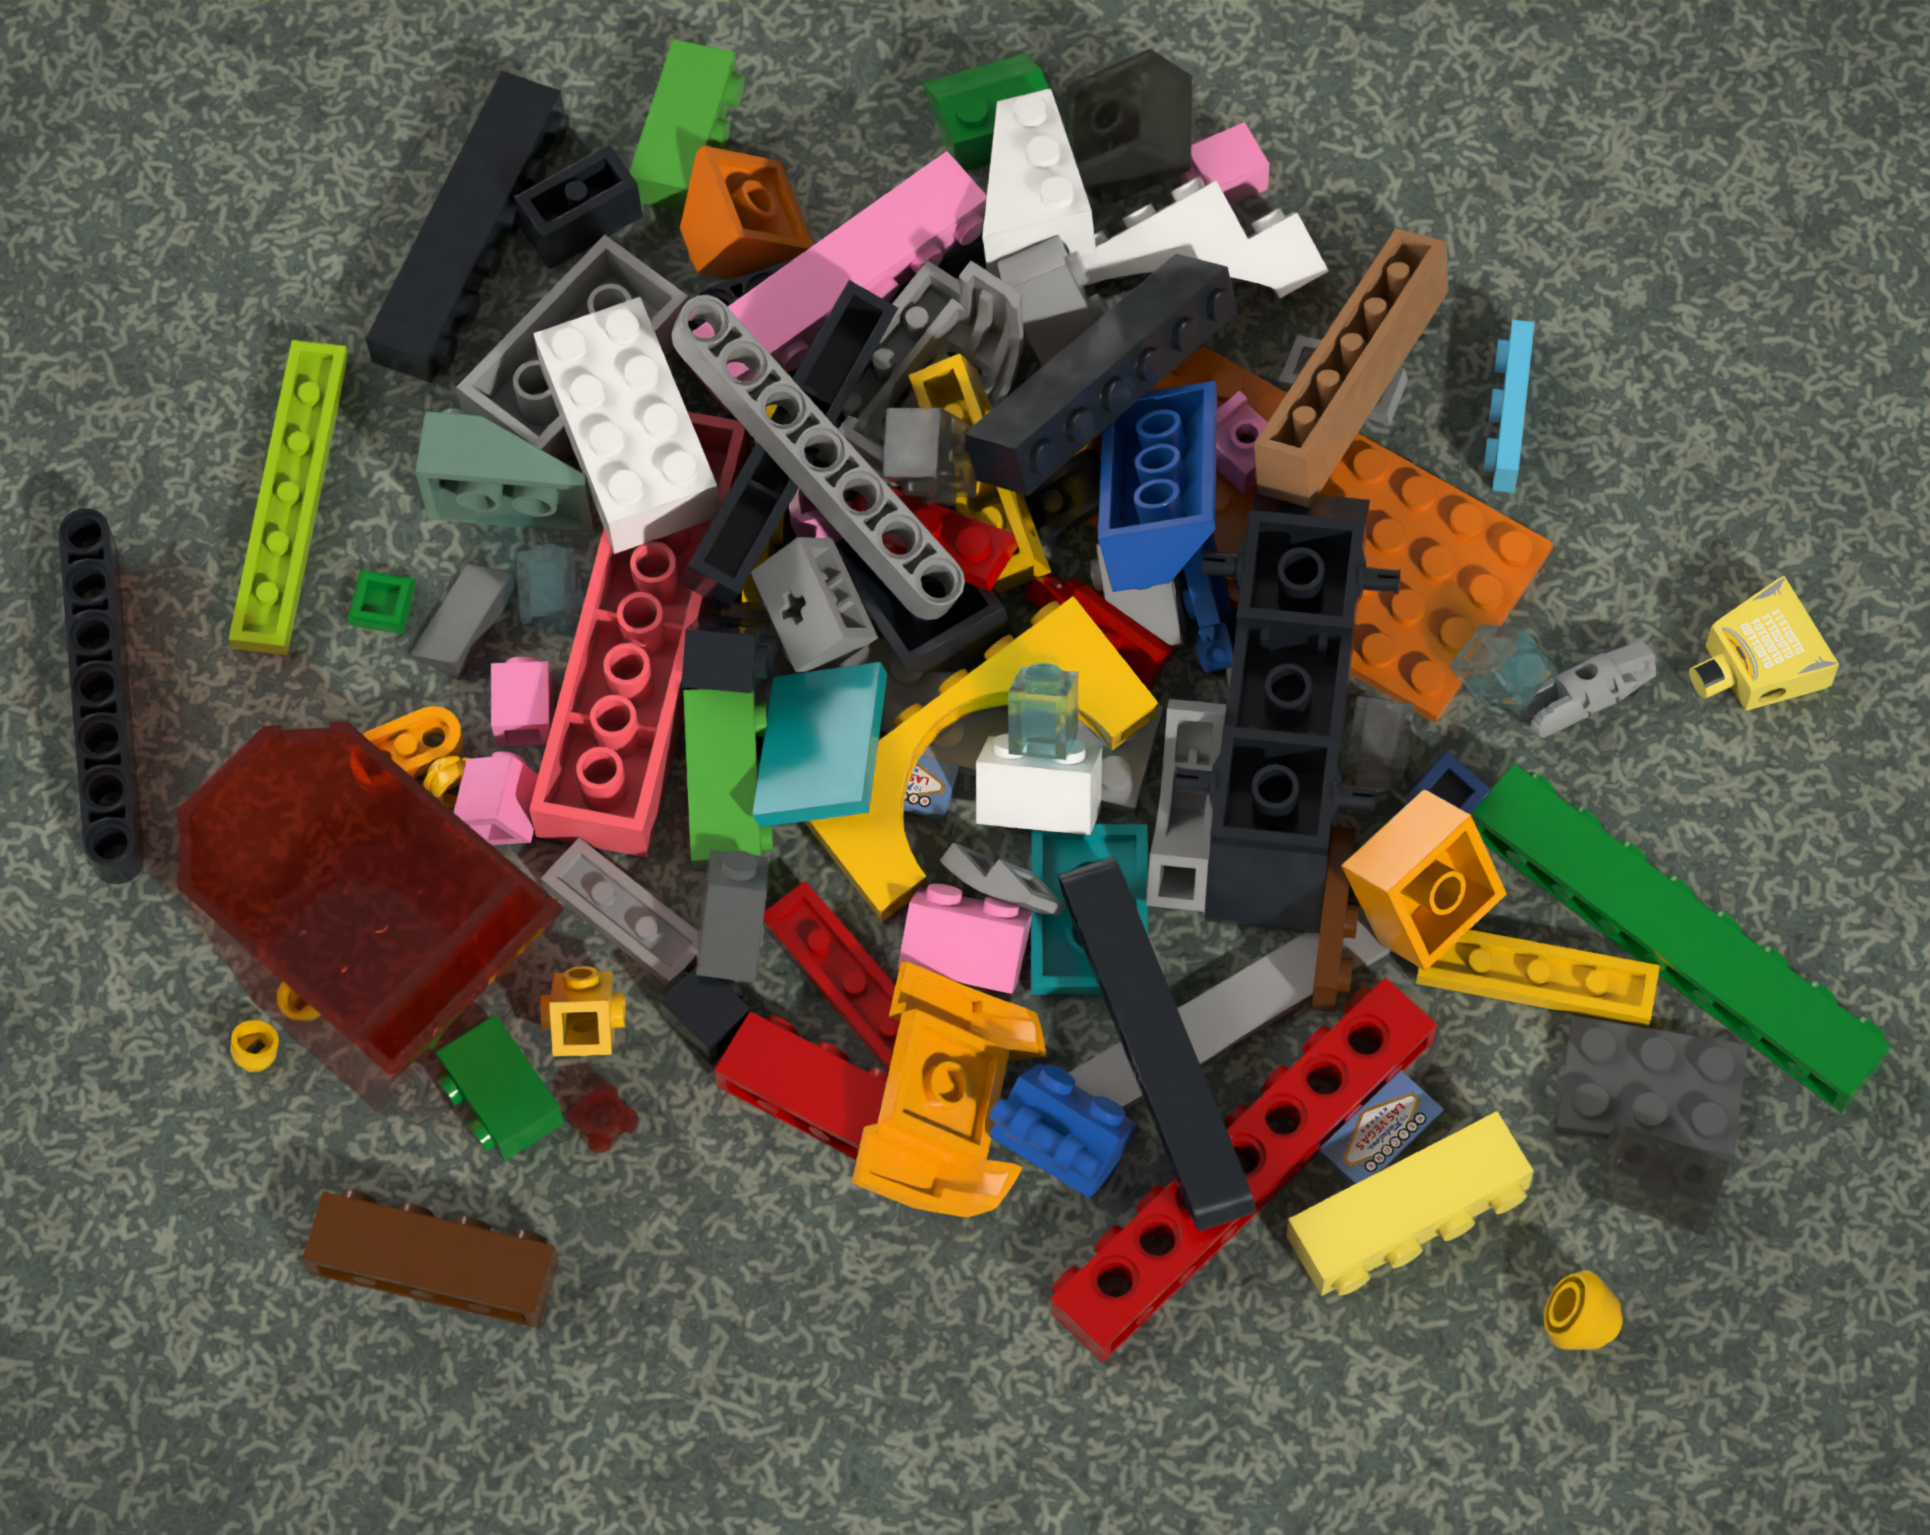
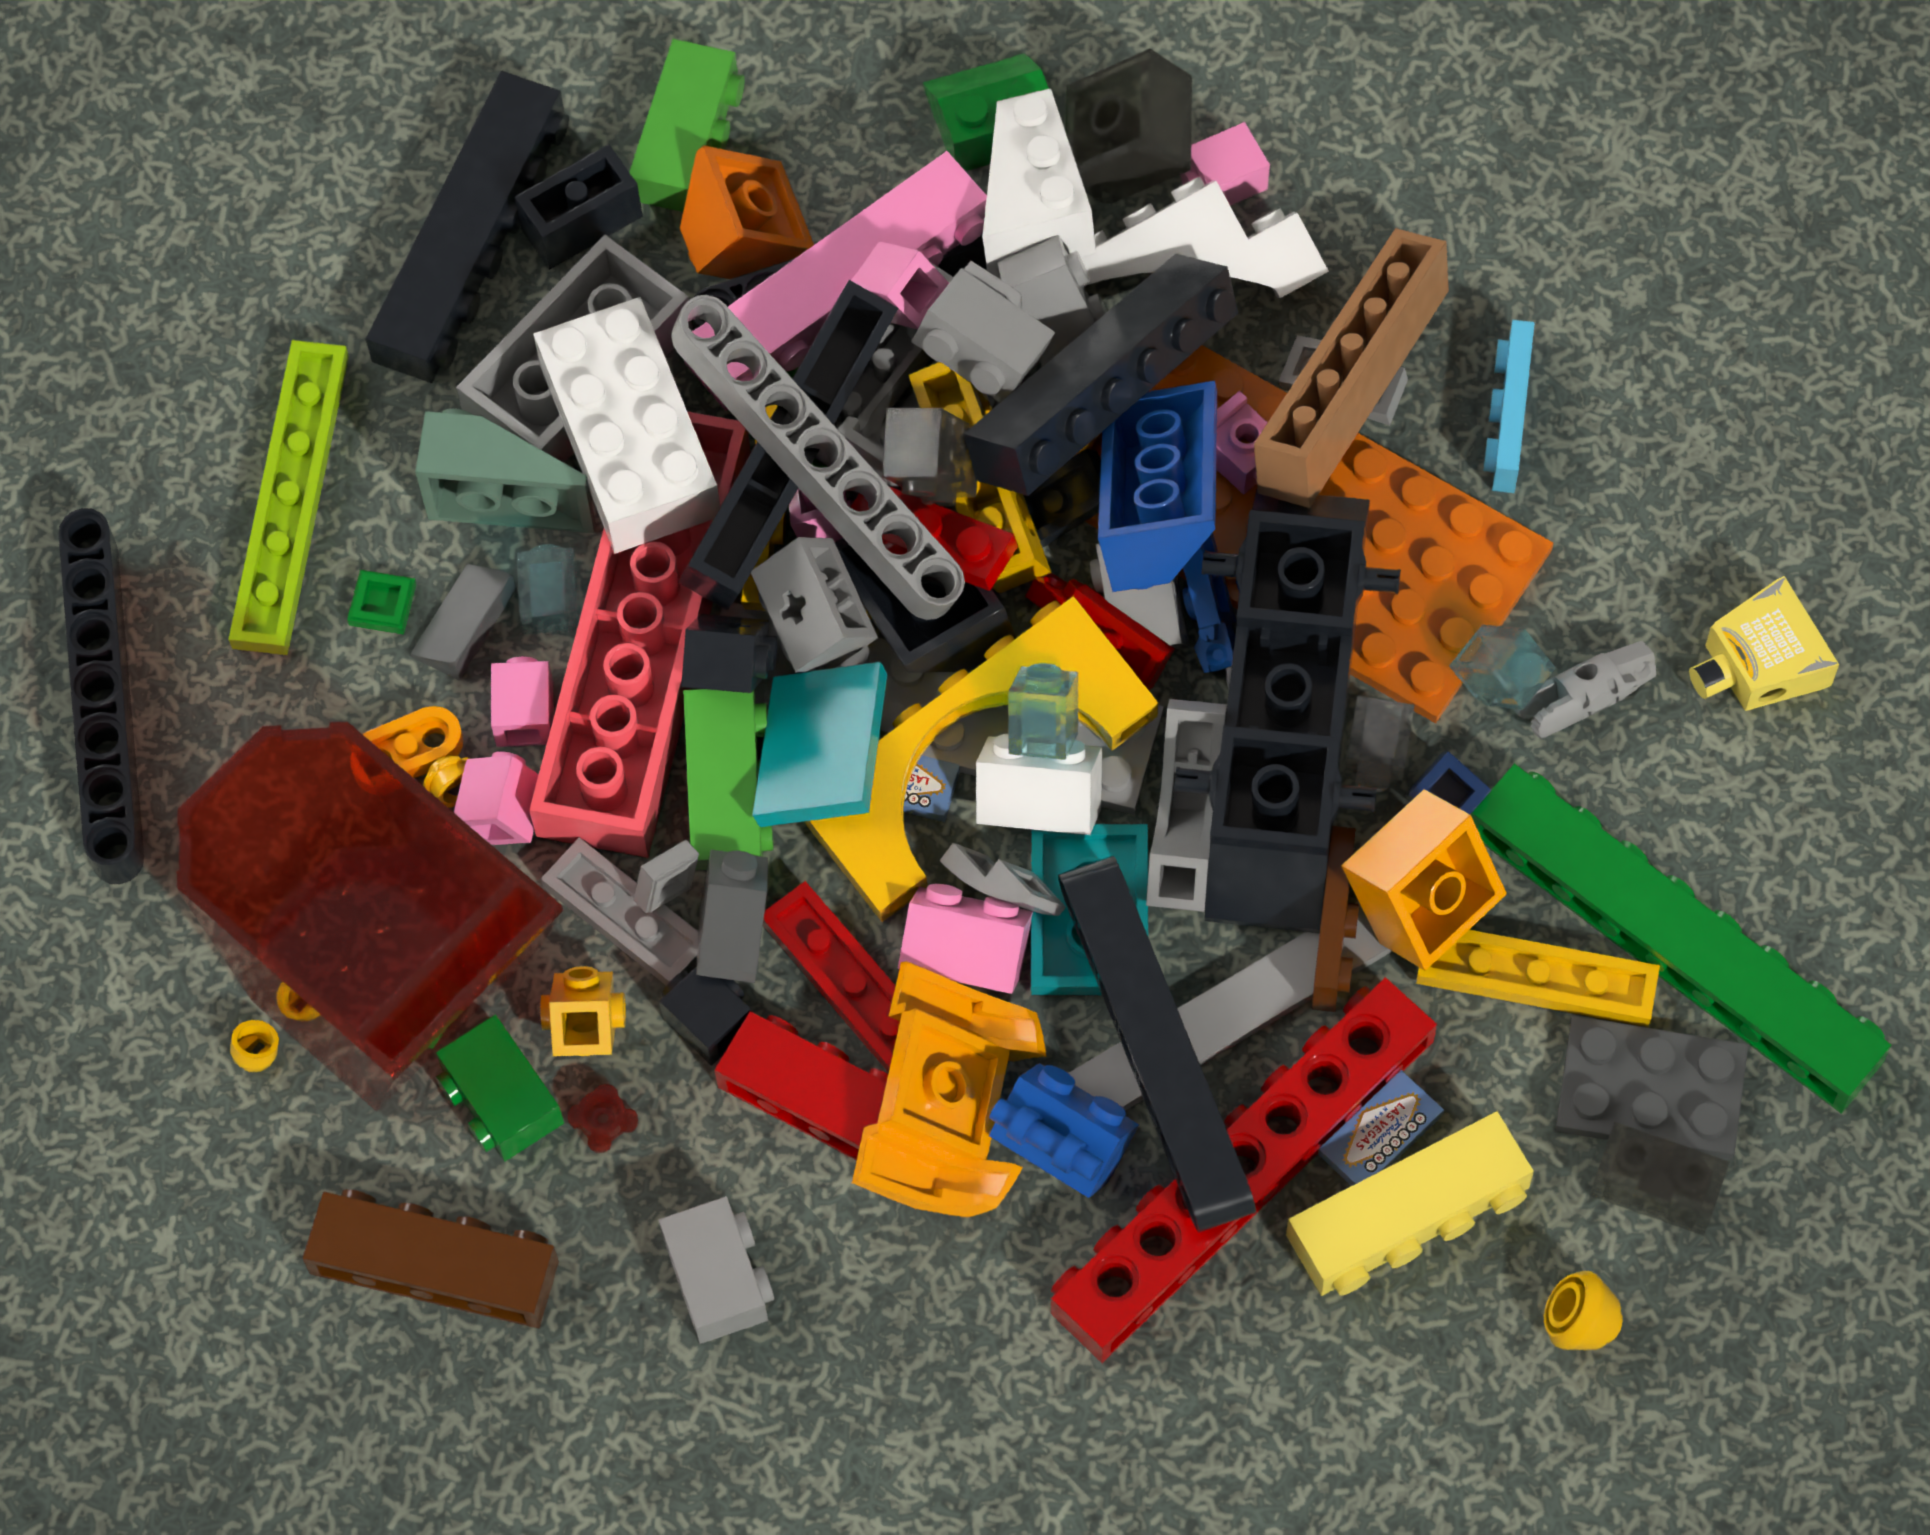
(666, 877): none -> light grey tile
(714, 1269): none -> light grey brick
(902, 279): none -> bright pink brick
(982, 336): none -> light grey brick

